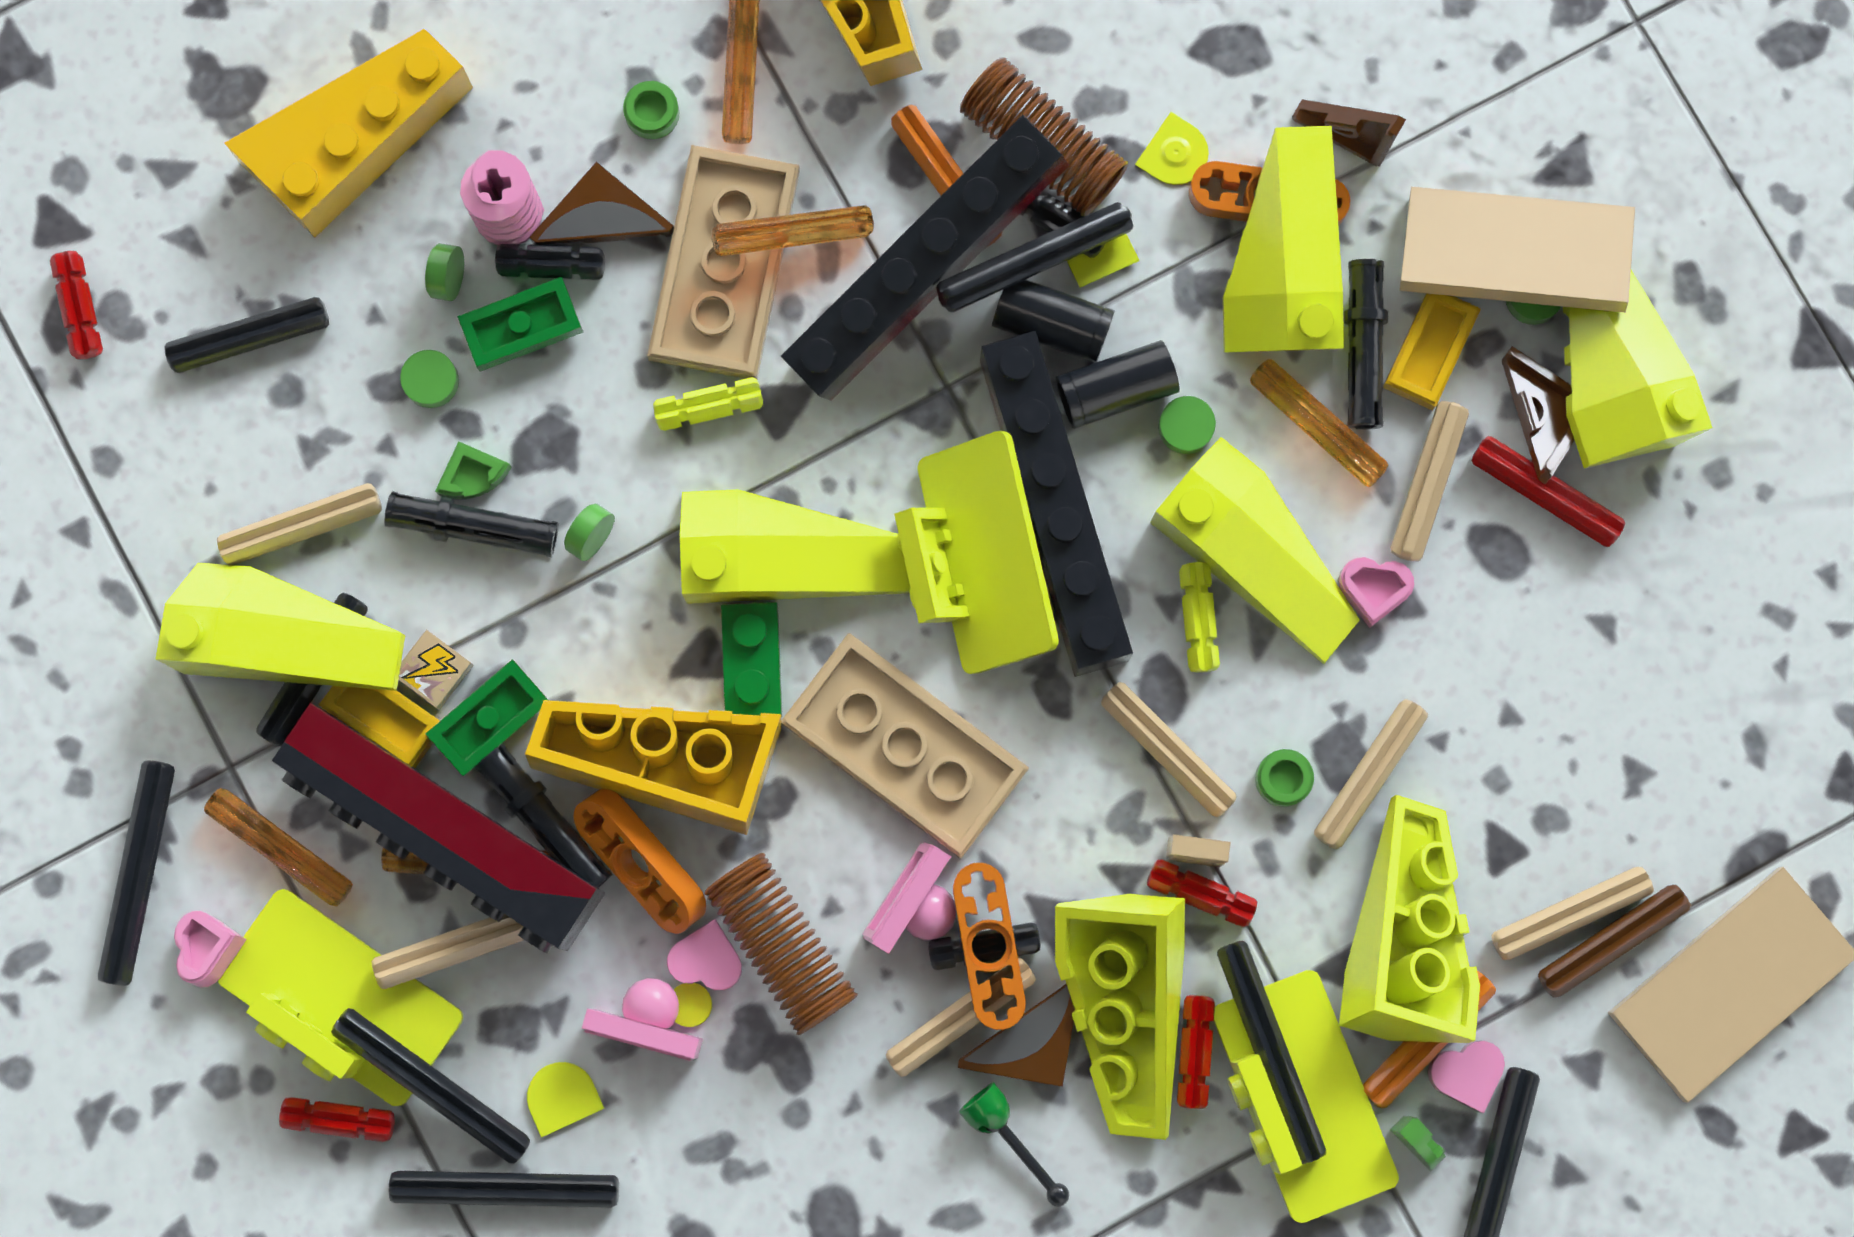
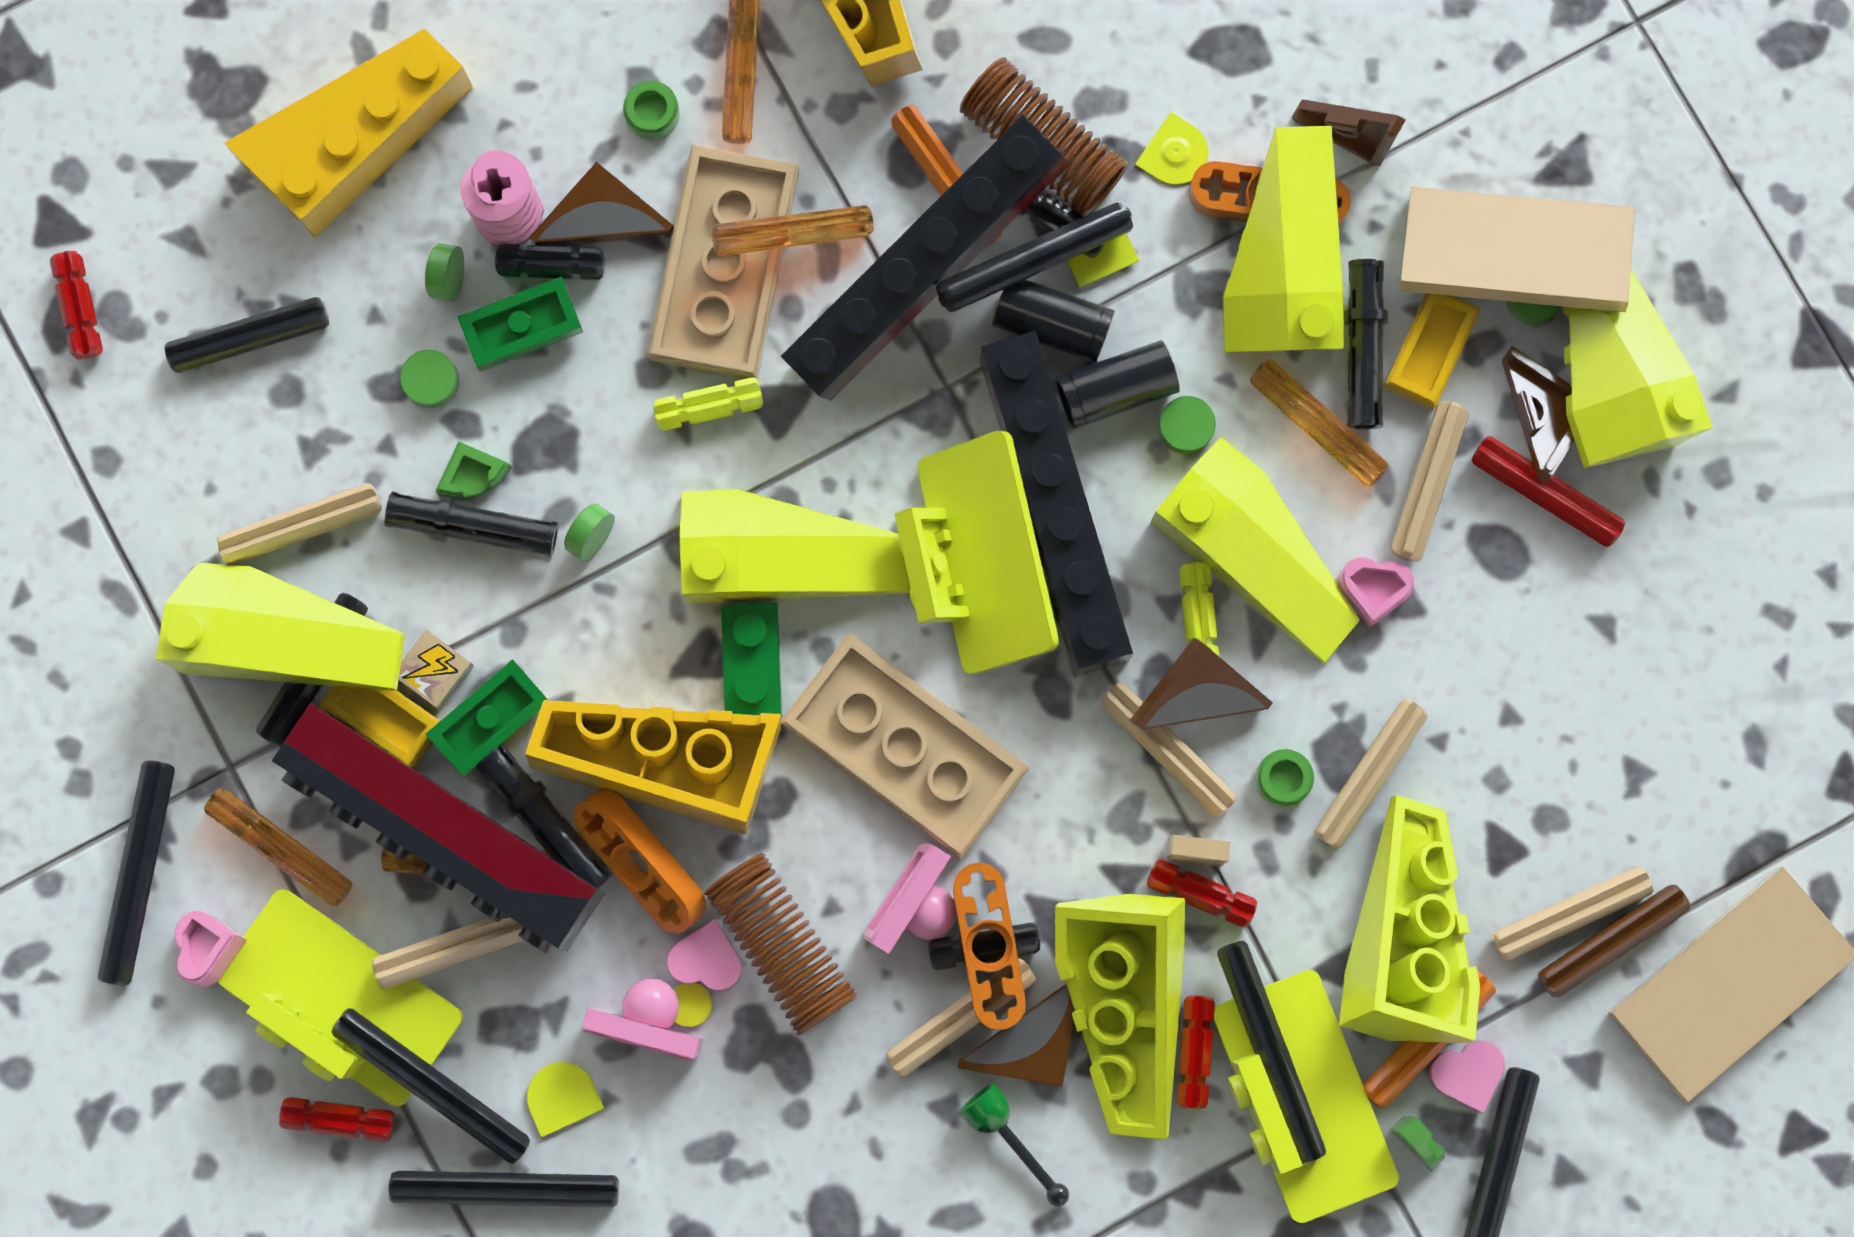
(1198, 689): none -> tile

